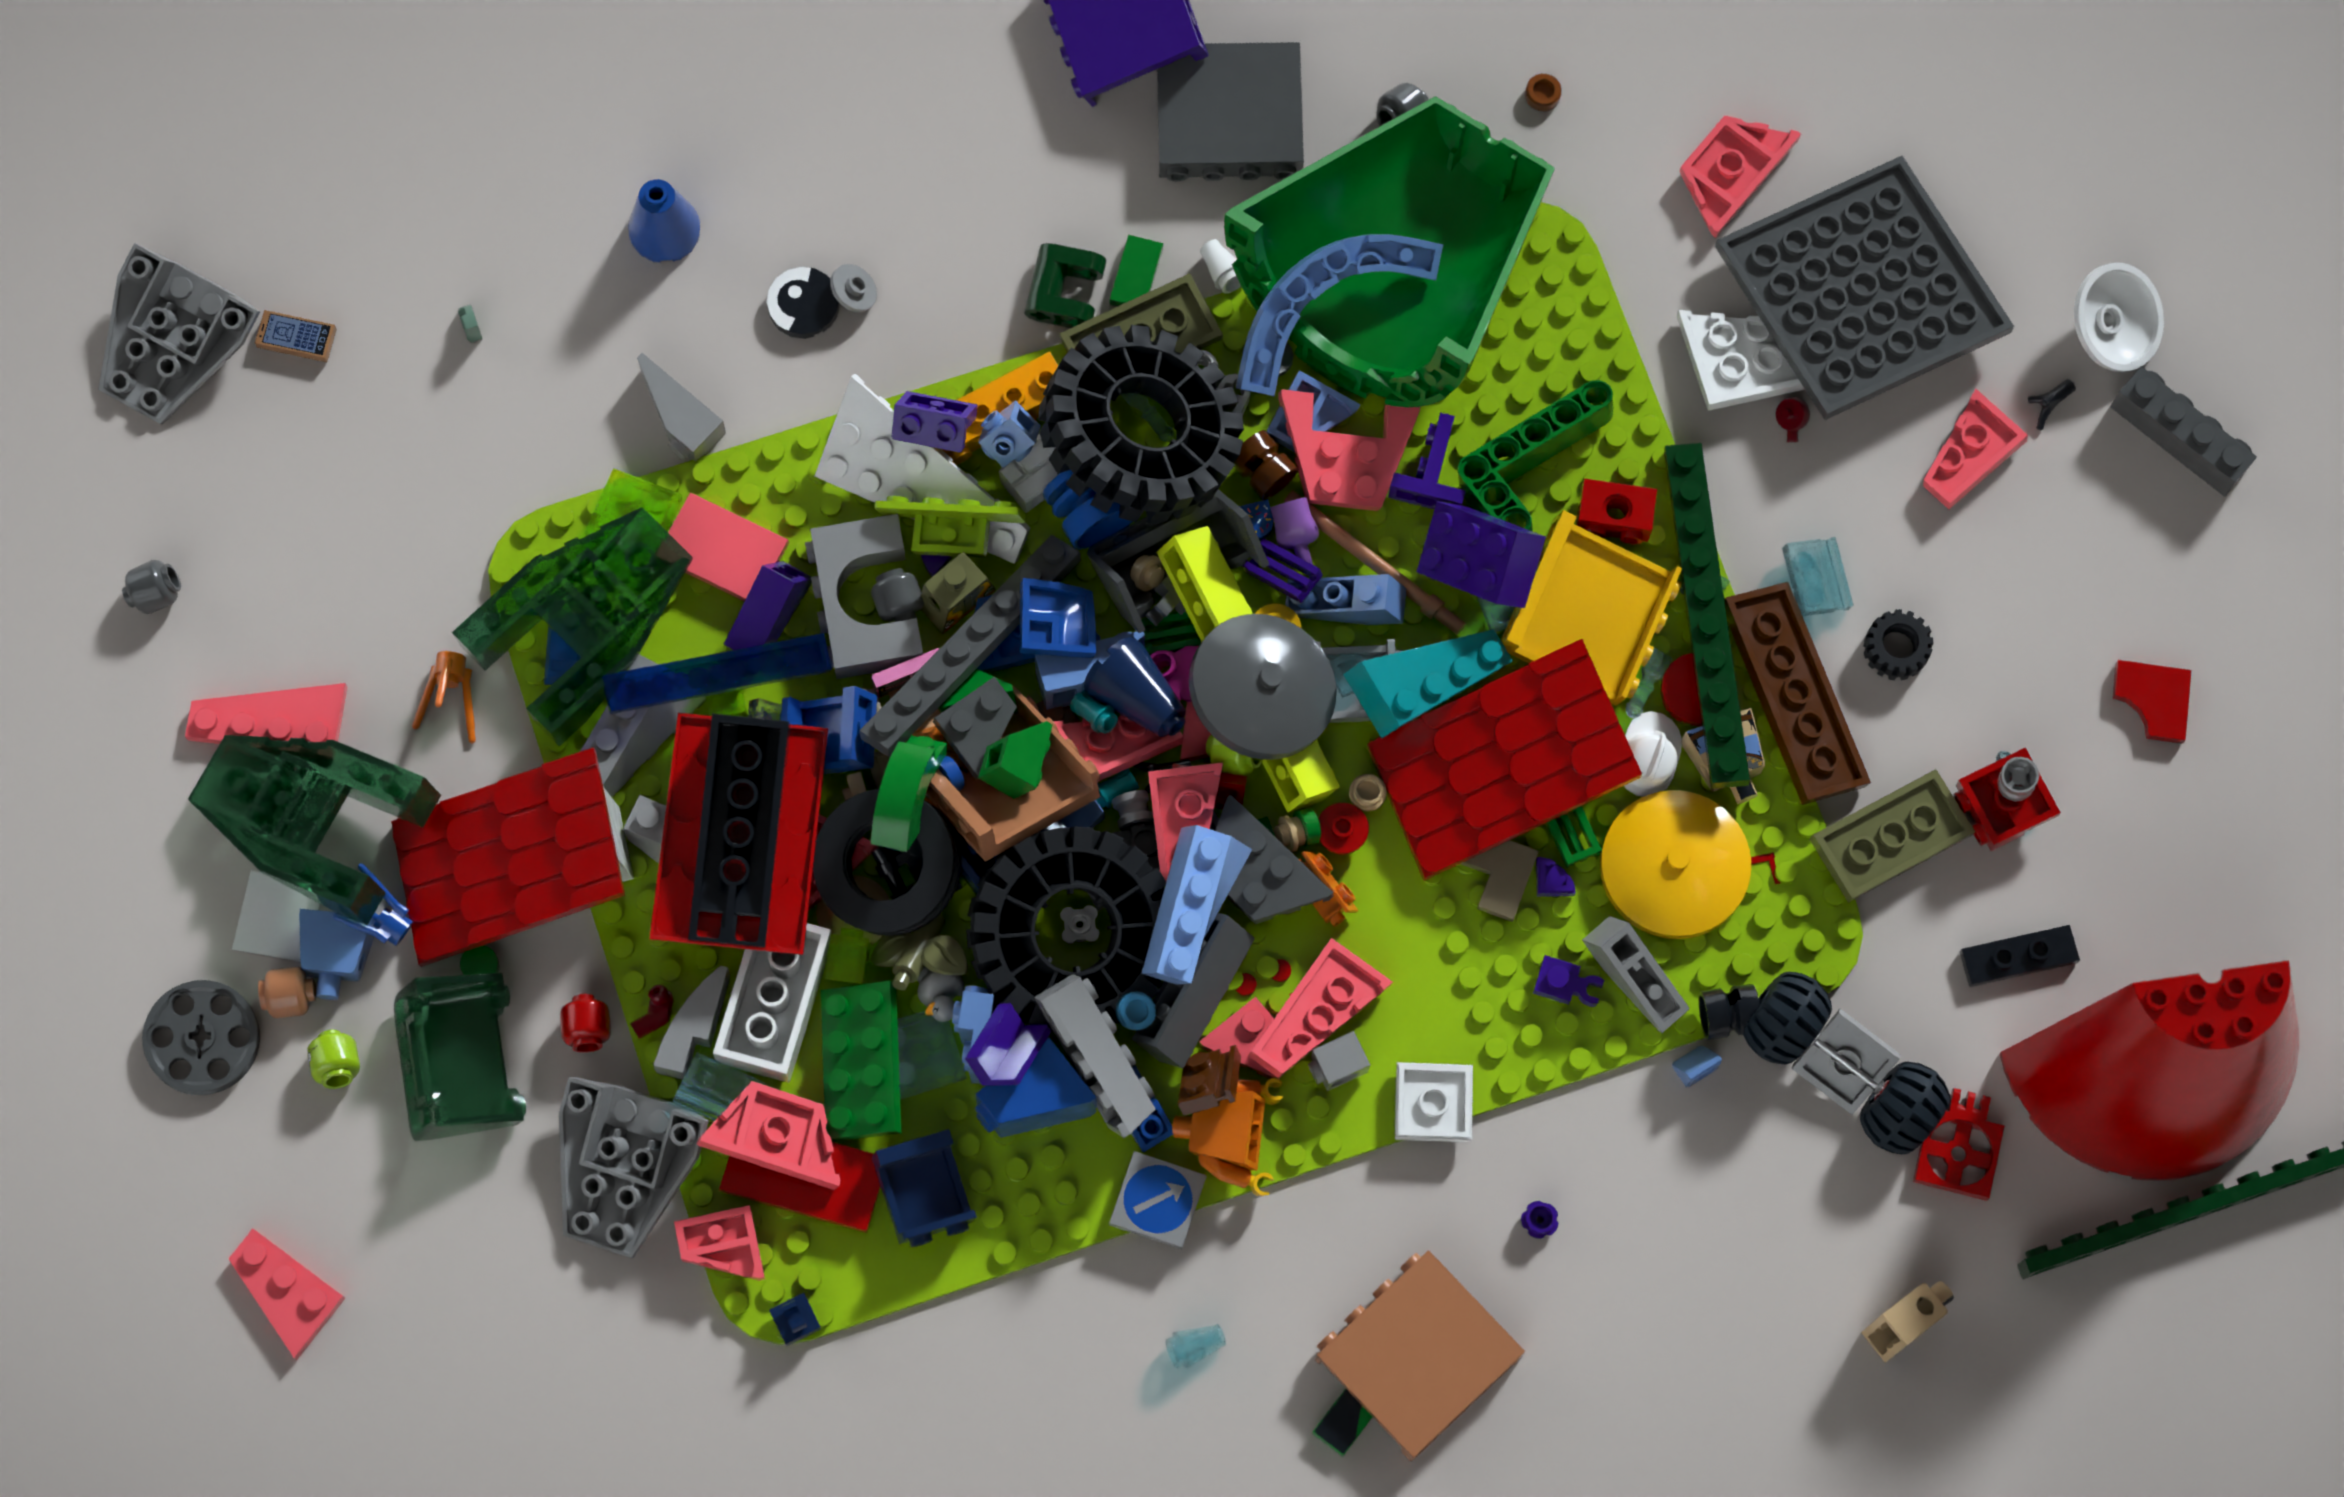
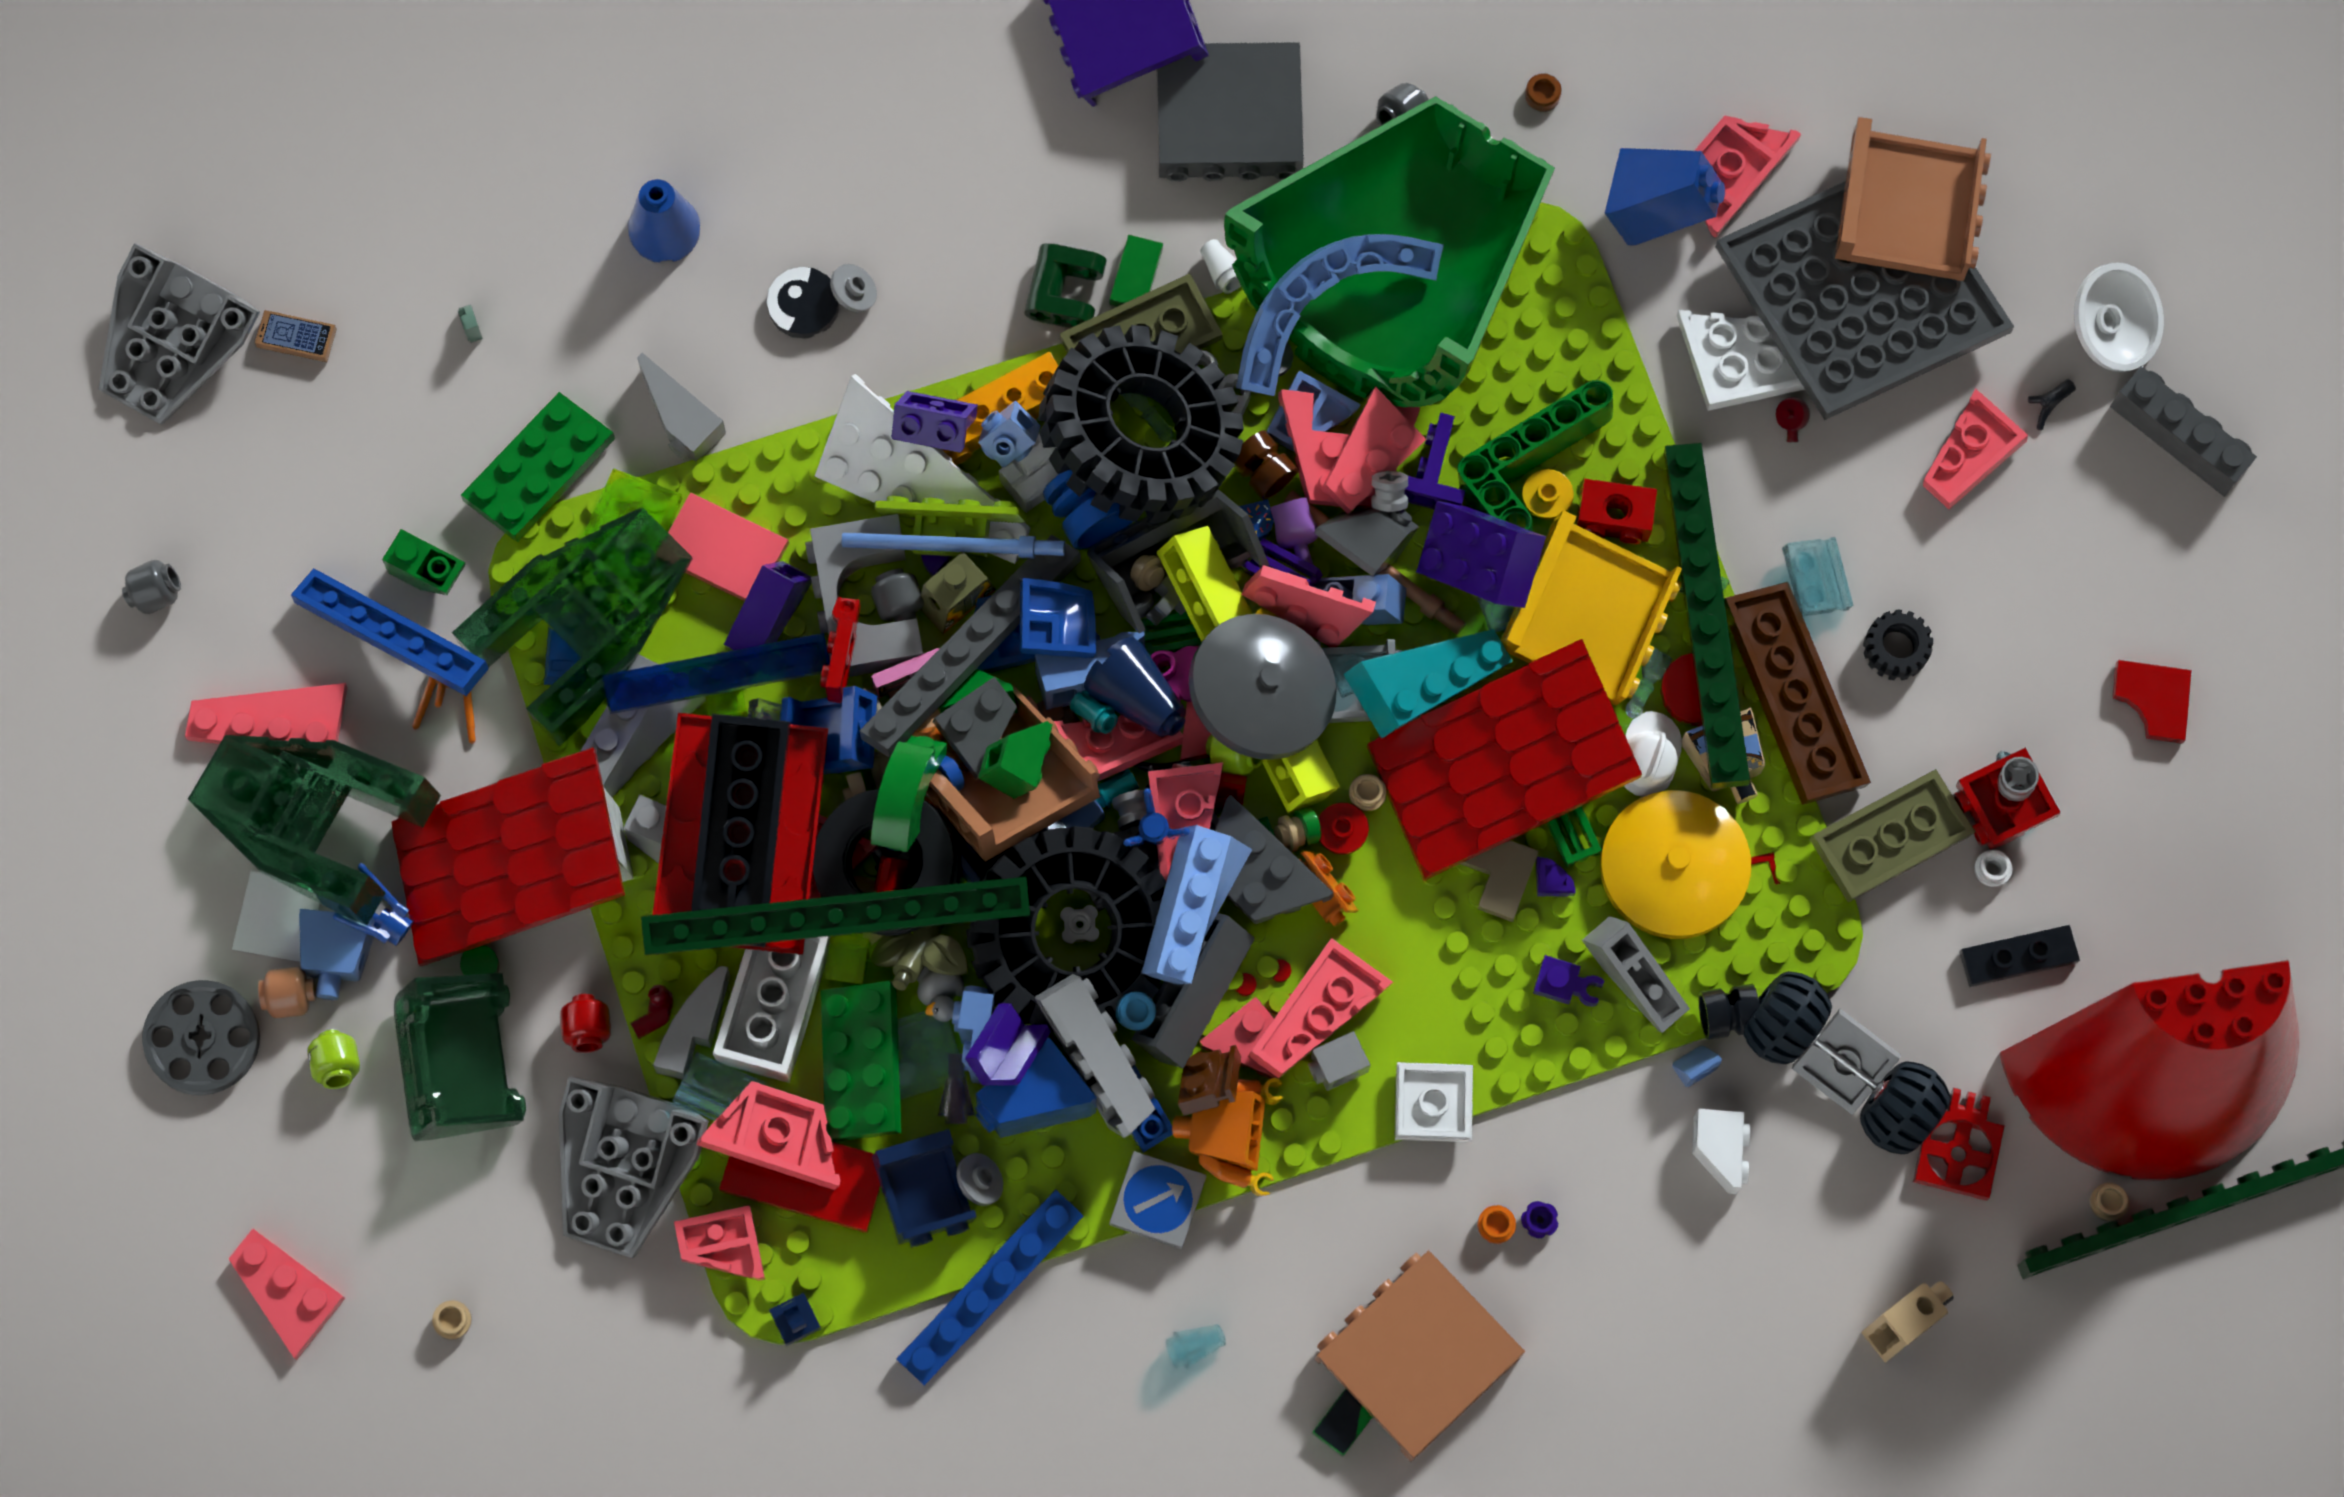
(390, 632): none -> blue plate
(422, 564): none -> green slope
(452, 1319): none -> tan plate
(538, 466): none -> green plate
(835, 916): none -> dark green plate
(841, 646): none -> red hinge
(891, 874): none -> red slope
(956, 1099): none -> cone
(979, 1179): none -> light grey piece
(989, 1287): none -> blue plate
(1024, 546): none -> medium blue bar
(1154, 826): none -> blue plant
(1315, 611): none -> coral wing
(1369, 536): none -> dark grey slope
(1376, 444): none -> coral wing
(1389, 491): none -> light grey wheel
(1496, 1224): none -> orange plate
(1547, 493): none -> yellow piece
(1661, 192): none -> blue slope
(1719, 1146): none -> white slope
(1912, 203): none -> nougat panel
(1995, 857): none -> white plate
(2109, 1201): none -> tan plate

